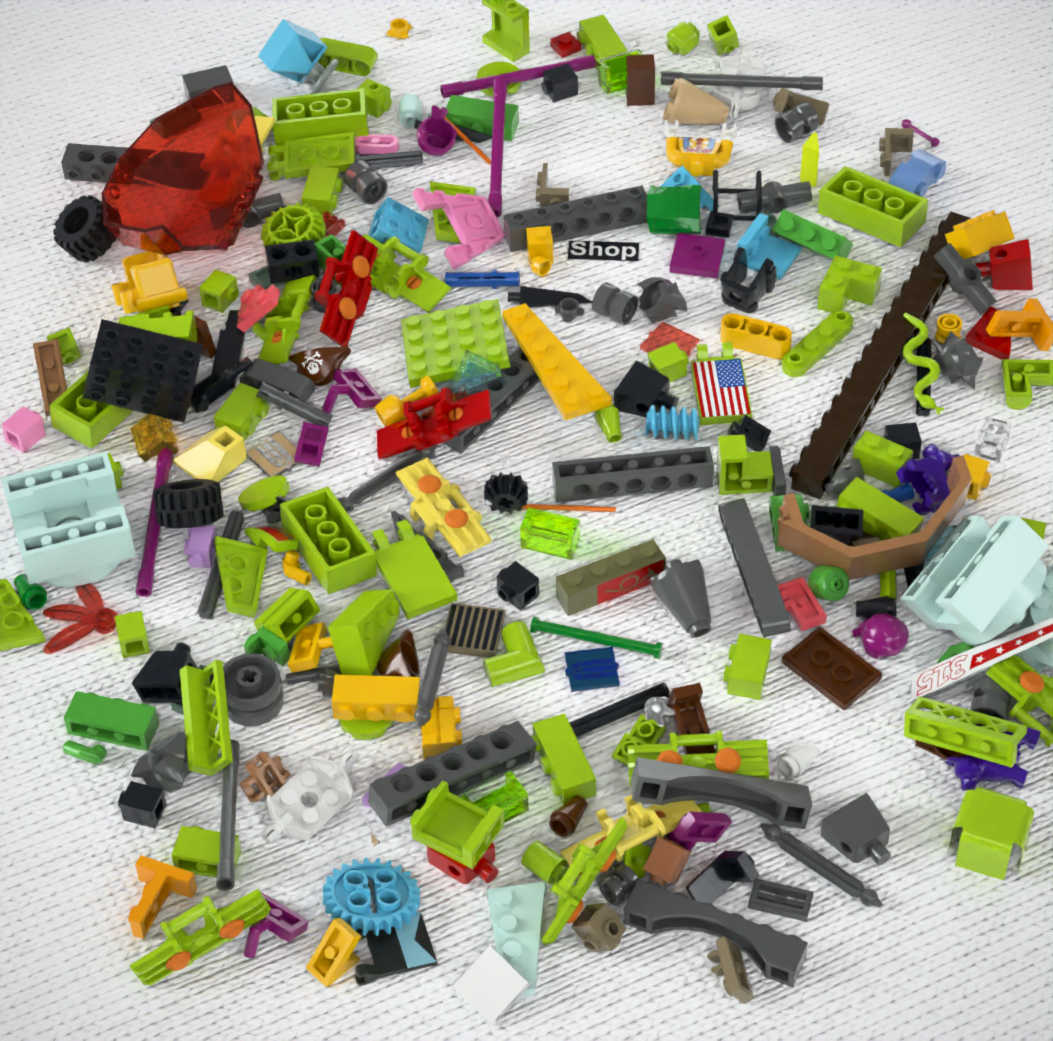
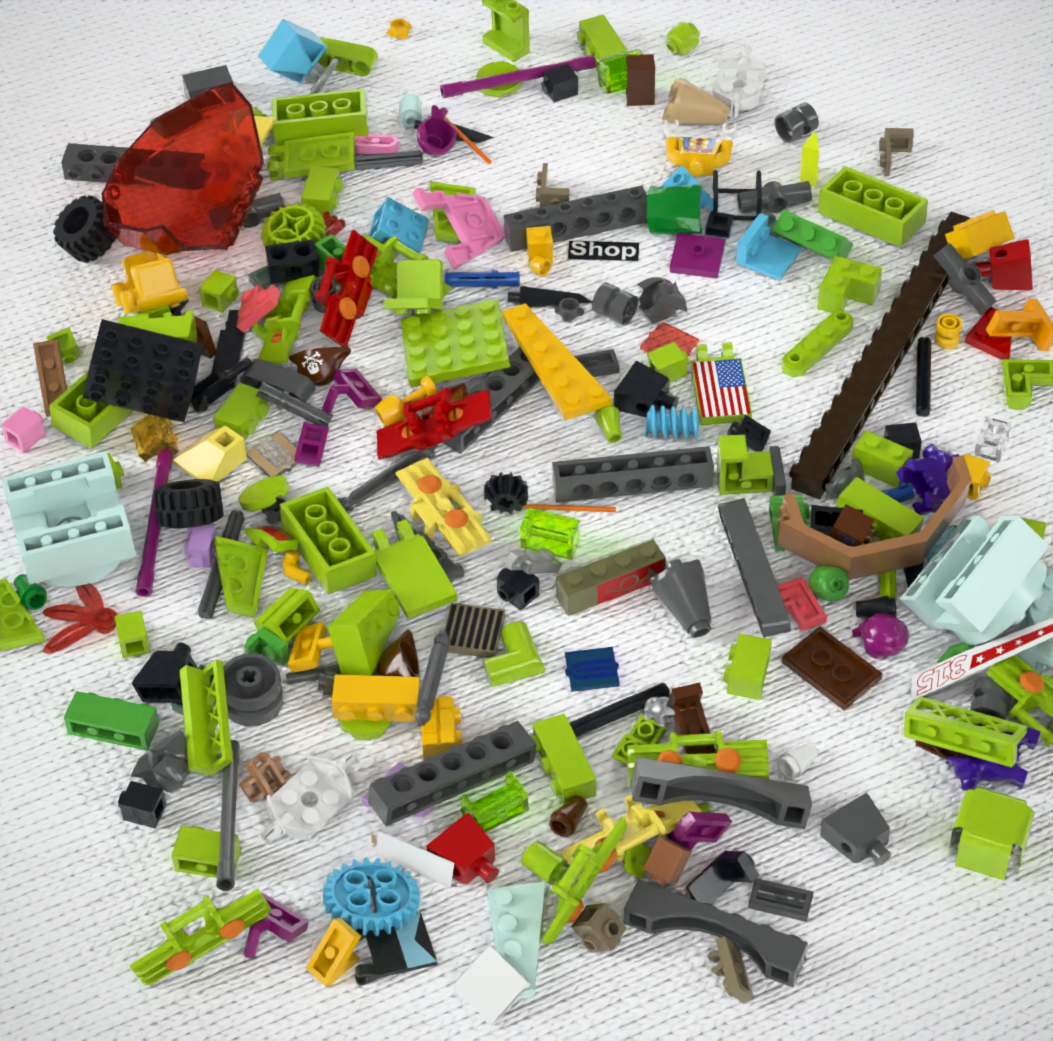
(87, 754): bright green arm -> none
(159, 881): light orange bracket -> none
(365, 182): dark grey wheel -> none
(377, 97): lime brick -> none
(414, 859): none -> white sticker
(418, 287): none -> lime bracket
(456, 826): lime panel -> none
(474, 371): clear light blue slope -> none
(478, 115): bright green brick -> none
(499, 96): magenta piece -> none
(533, 561): none -> light grey hinge
(565, 45): red plate -> none
(595, 368): none -> dark grey tile
(596, 637): green bar -> none
(618, 885): dark grey wheel -> none
(723, 35): lime brick -> none
(750, 296): black piece -> none
(756, 335): yellow beam -> none
(786, 100): dark tan bracket -> none
(802, 82): dark grey piece -> none
(821, 865): dark grey wheel -> none
(852, 527): none -> reddish brown brick
(906, 123): magenta hinge -> none
(918, 172): medium blue brick -> none
(925, 400): lime animal -> none
(957, 360): dark grey hair -> none

